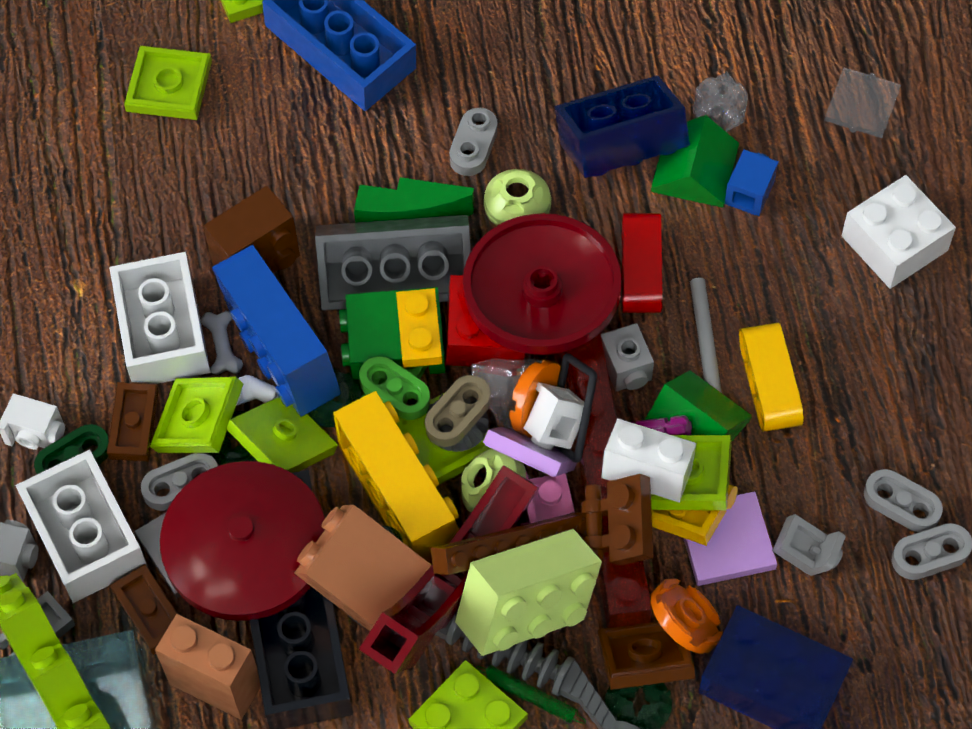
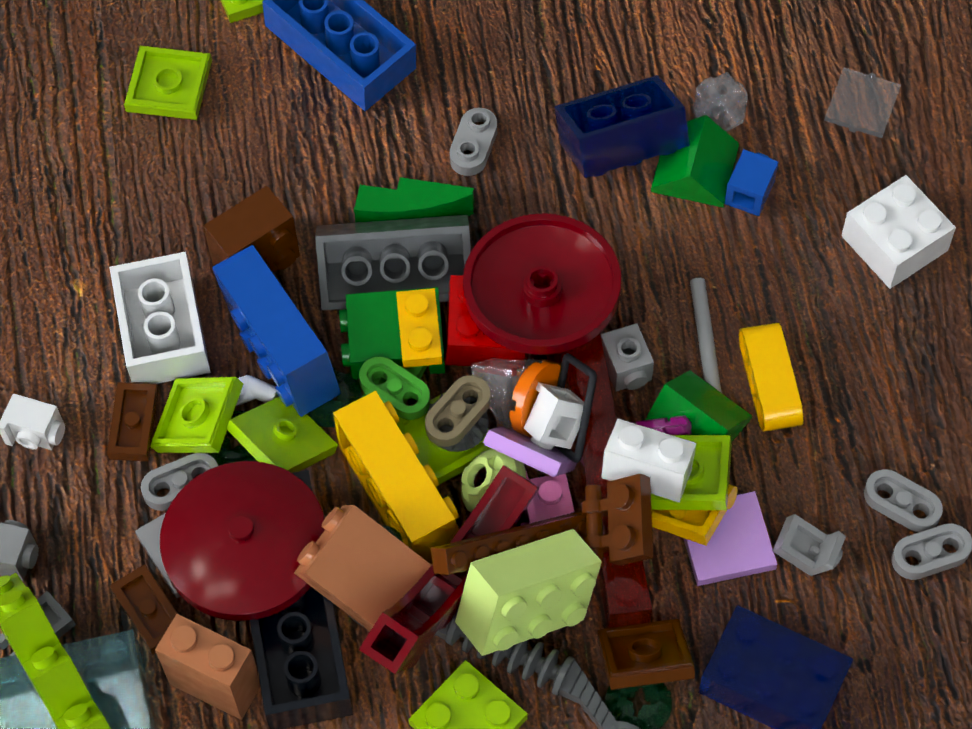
(73, 445): dark green plate -> none
(81, 525): white brick -> none
(225, 358): light grey piece -> none
(502, 207): yellowish green piece -> none
(558, 710): green piece -> none
(641, 263): red beam -> none
(686, 616): orange tile -> none

